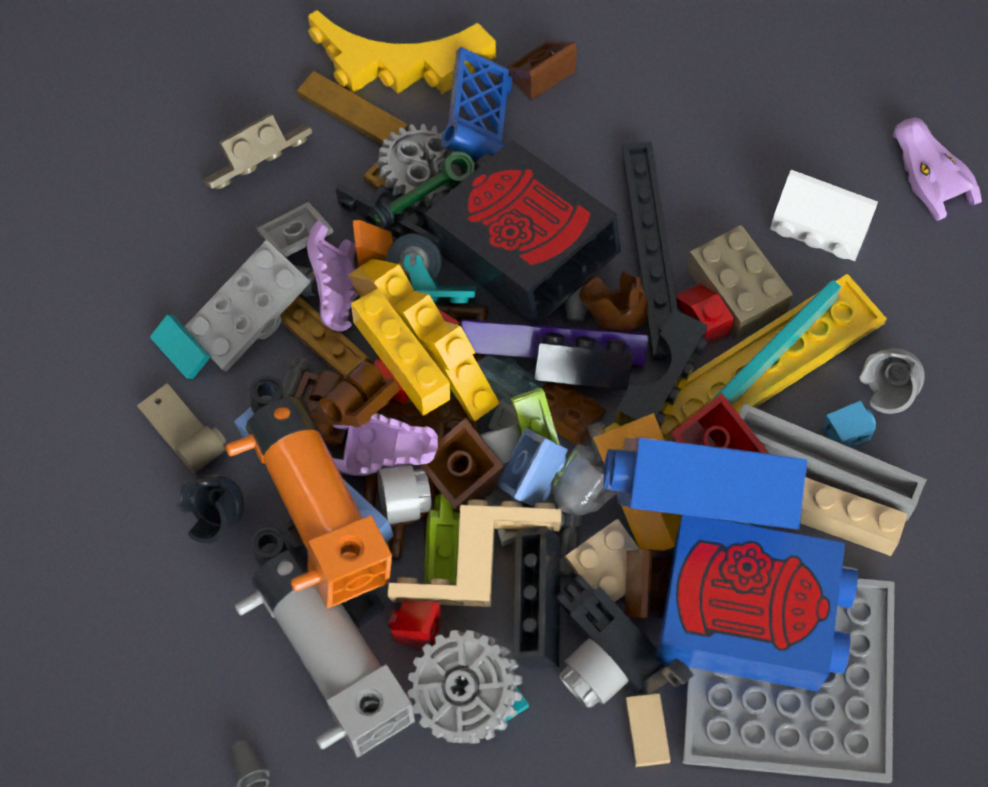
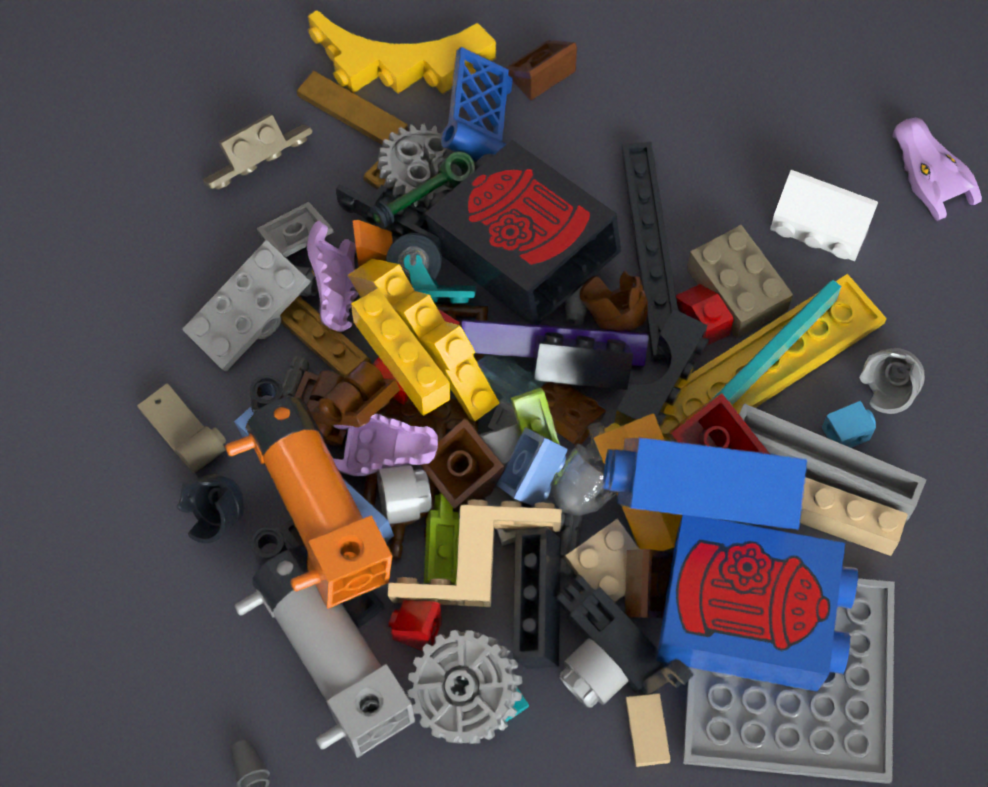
(180, 346): teal tile -> none

